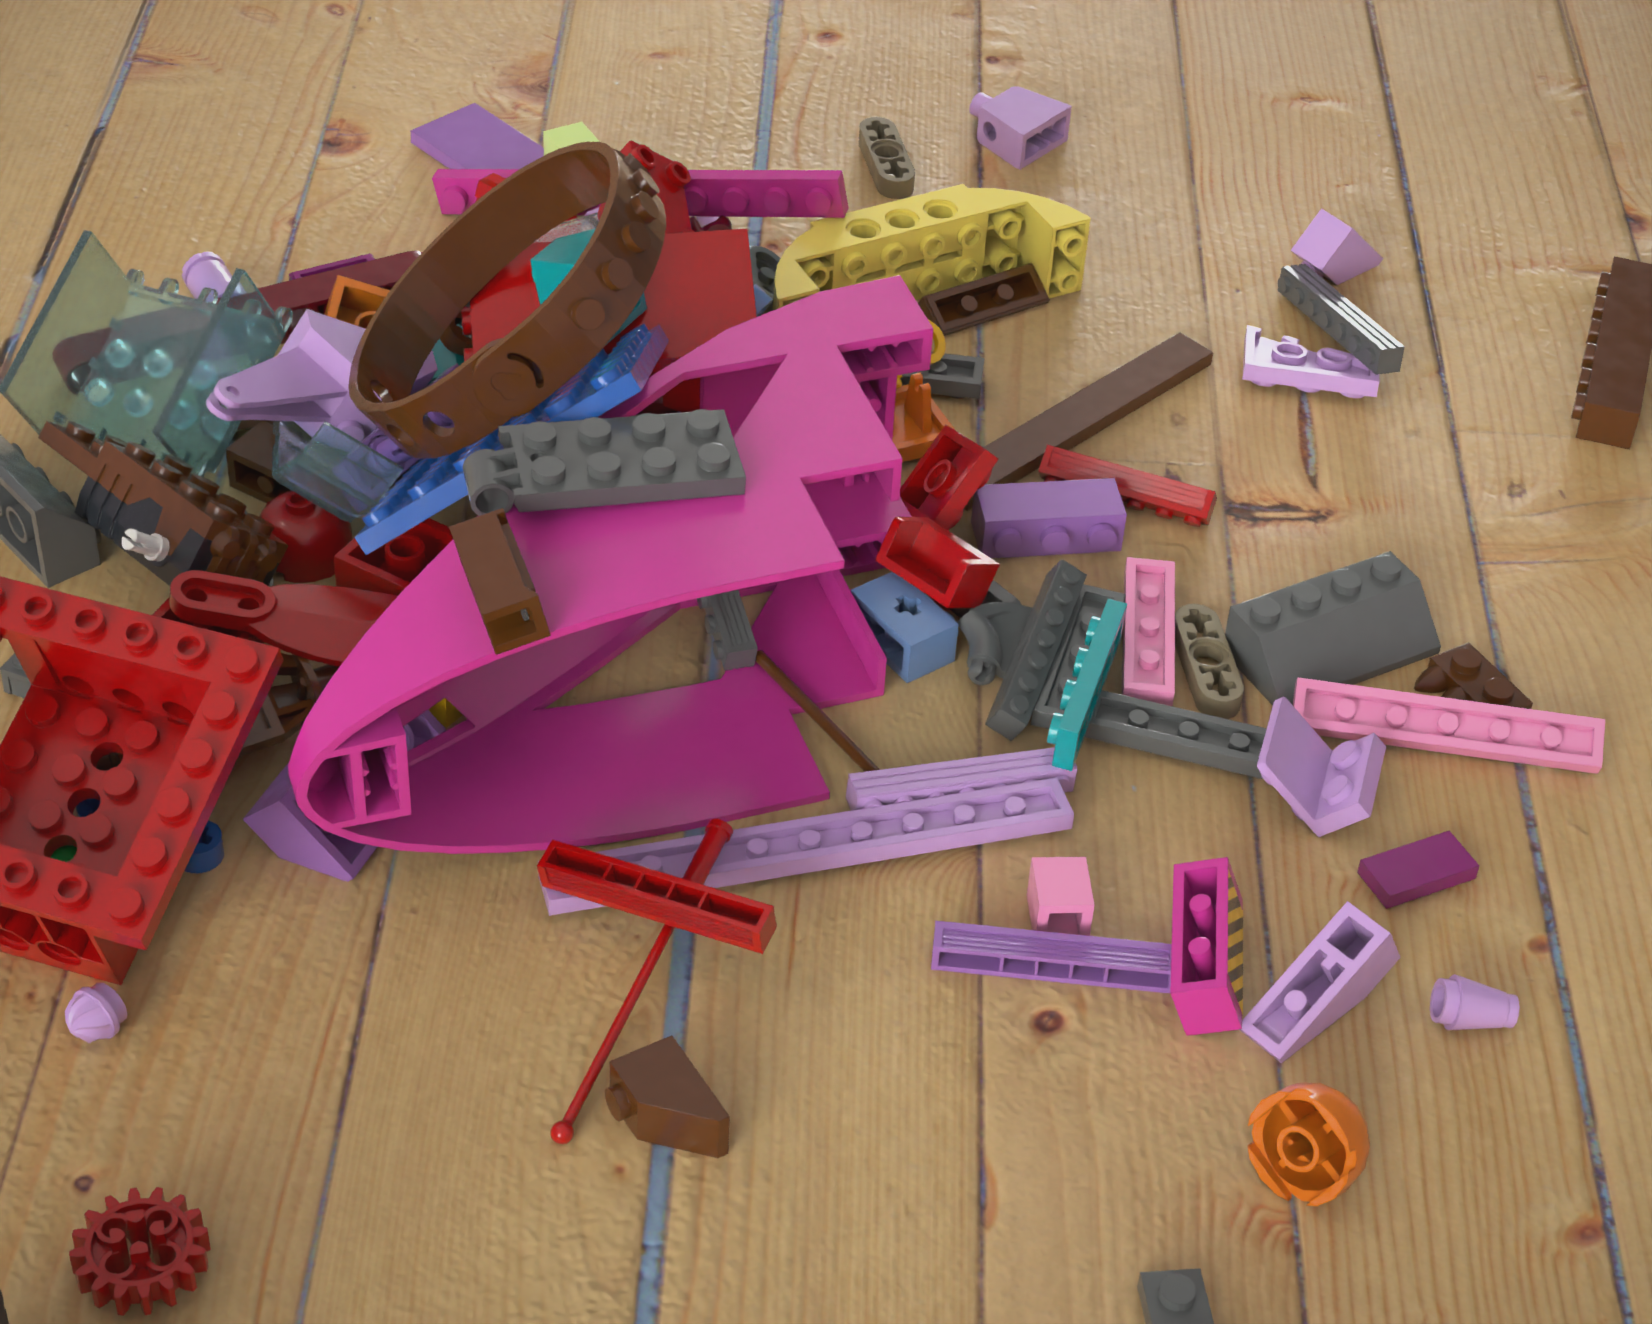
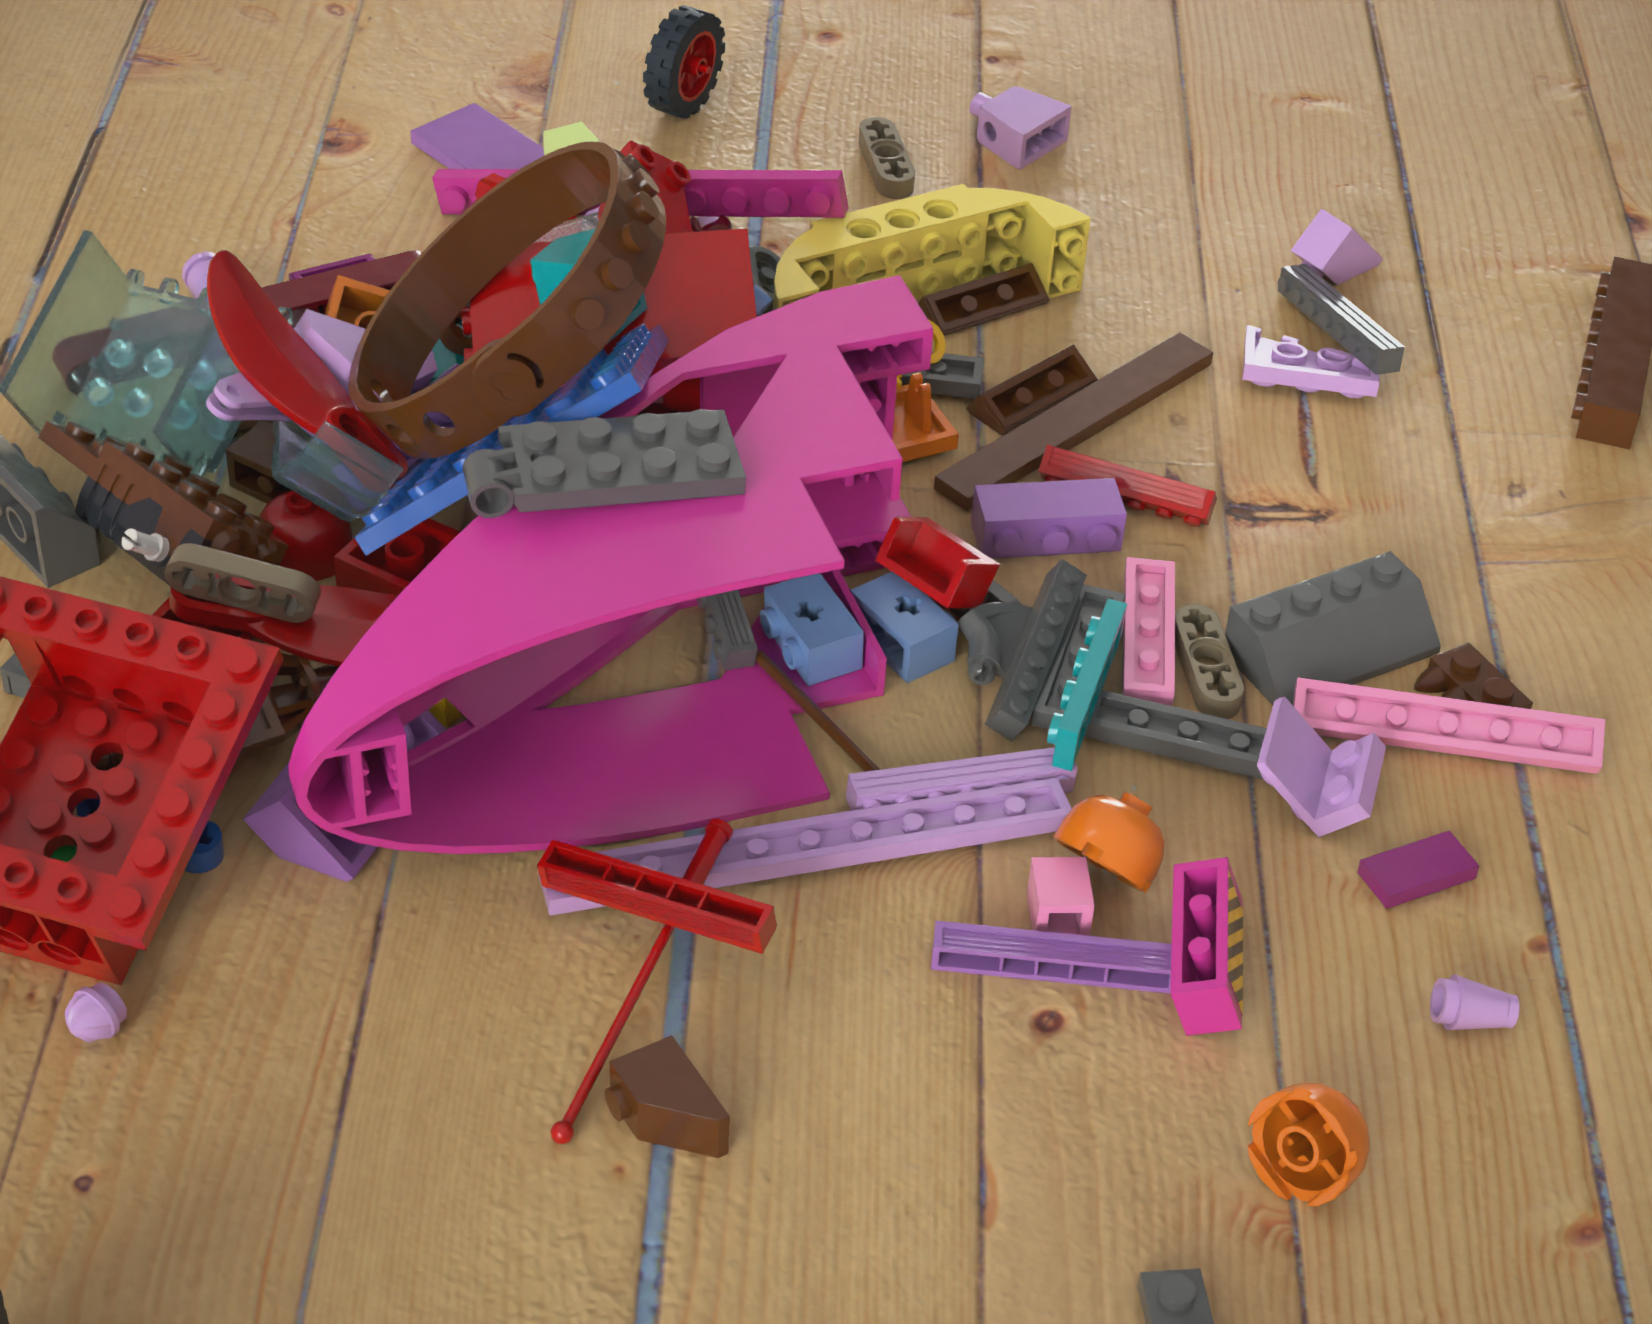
(177, 1247): red gear -> none
(204, 585): none -> dark tan beam
(280, 361): none -> red plant
(500, 581): reddish brown window -> none
(684, 61): none -> black wheel
(812, 628): none -> medium blue brick
(947, 478): red plate -> none
(1032, 391): none -> reddish brown slope
(1115, 837): none -> orange cylinder
(1322, 983): lavender slope -> none

